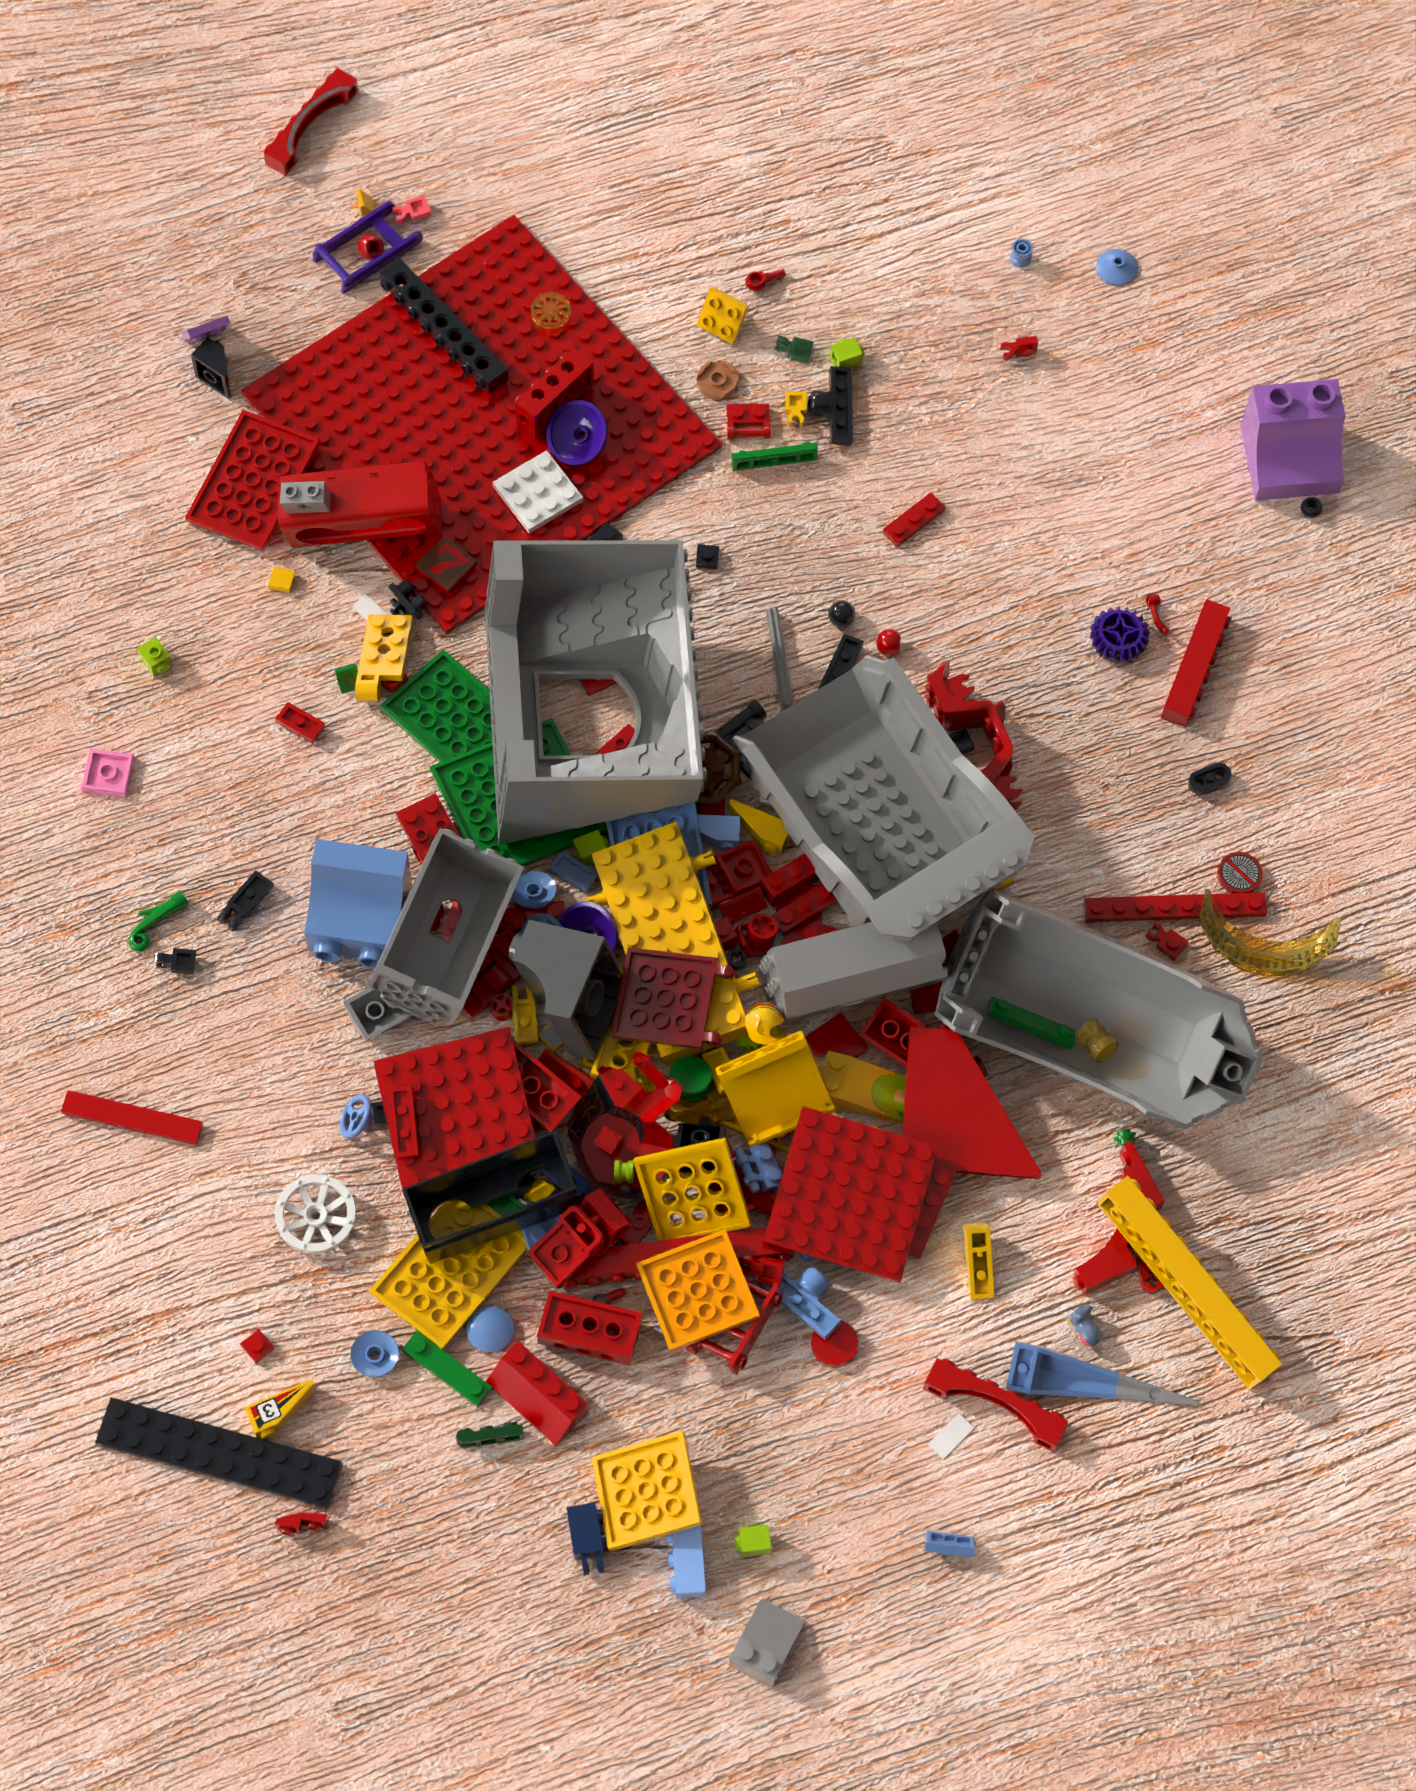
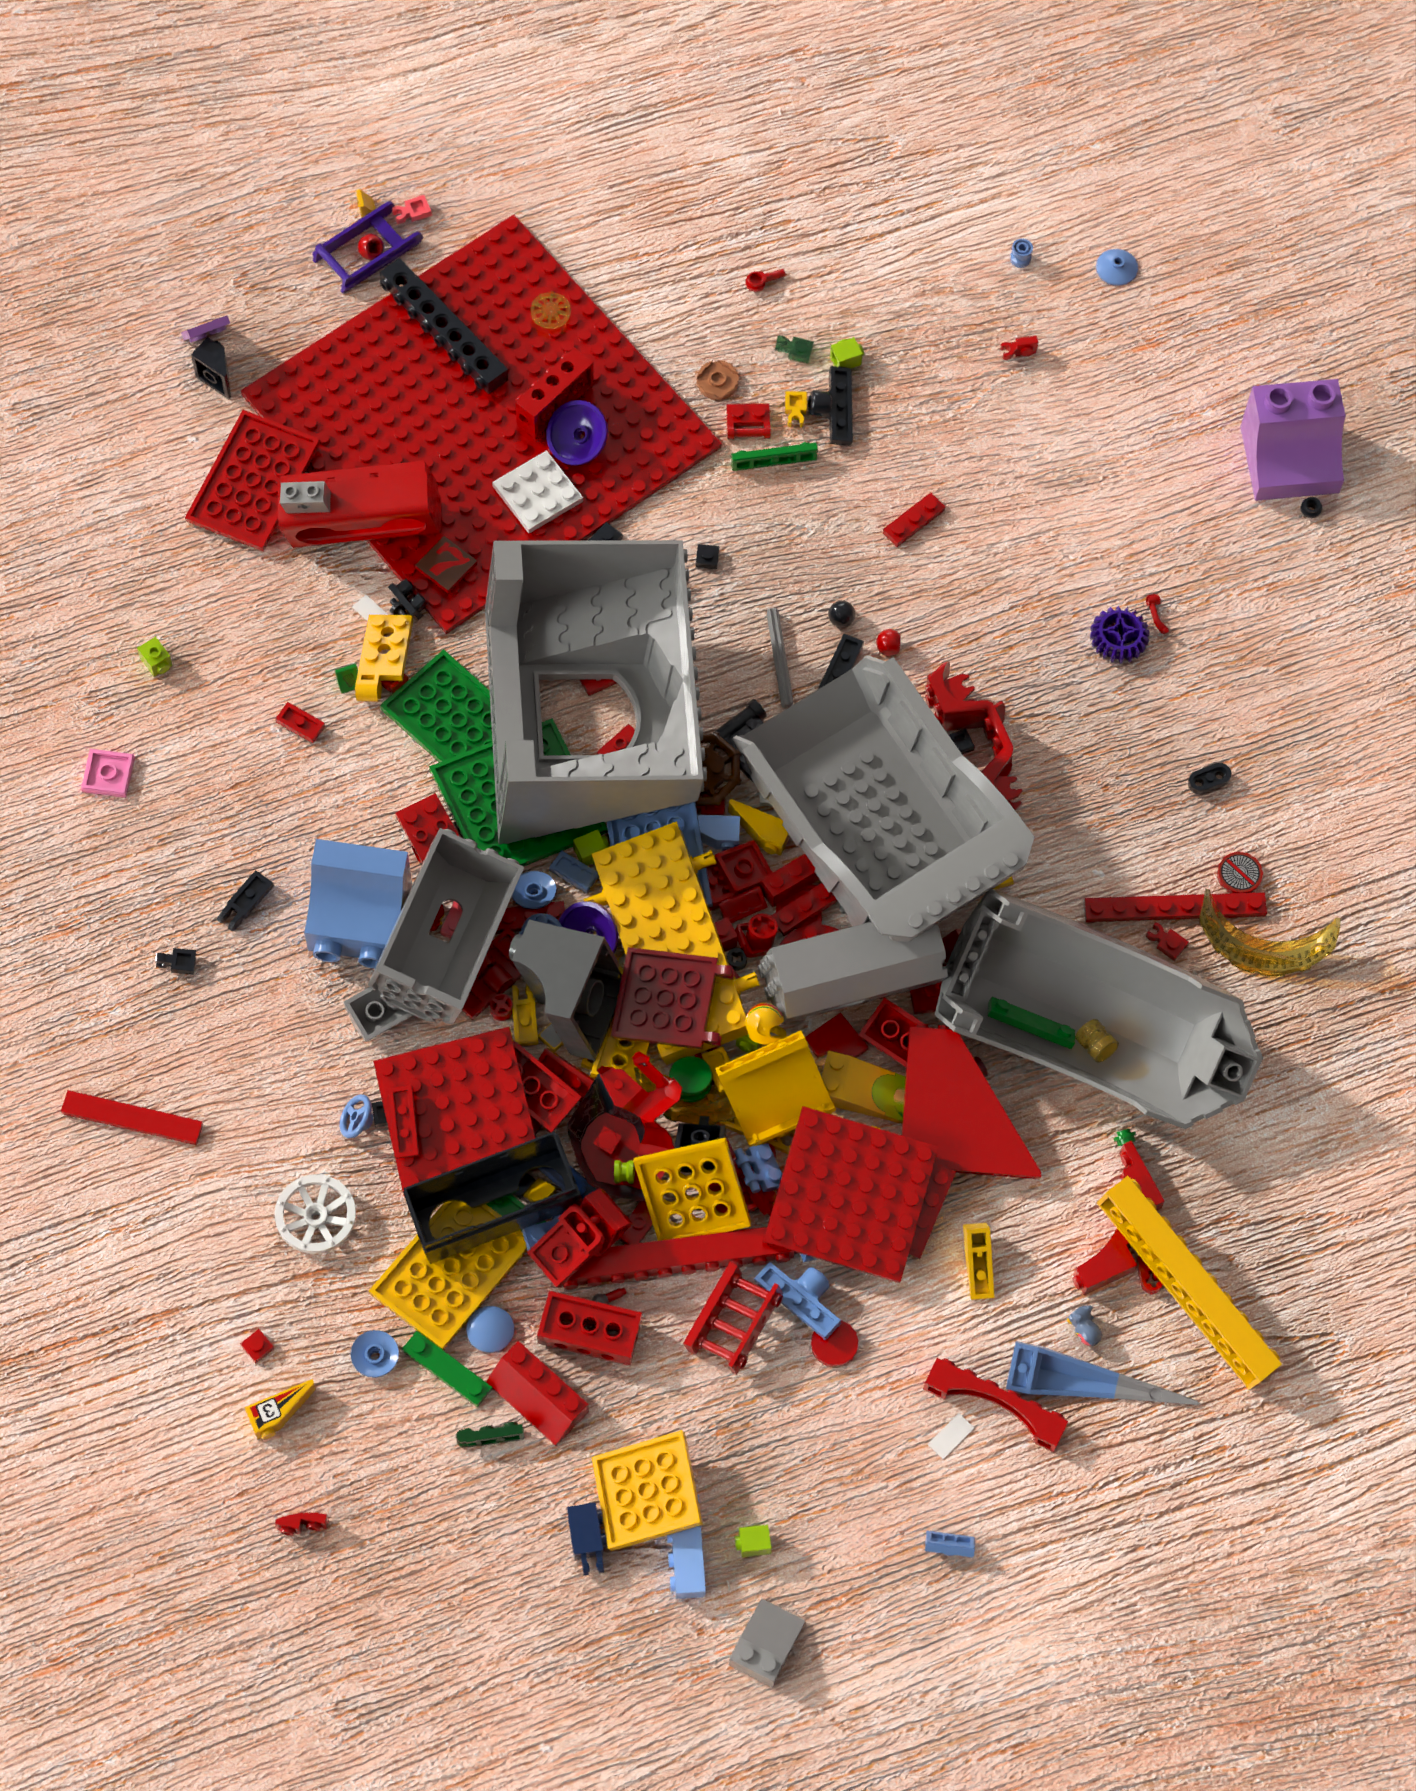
(155, 915): green plant -> none
(219, 1453): black plate -> none
(281, 579): yellow tile -> none
(336, 90): red arch -> none
(697, 1290): light orange plate -> none
(722, 315): yellow plate -> none
(768, 1269): red plate -> none
(1195, 663): red brick -> none

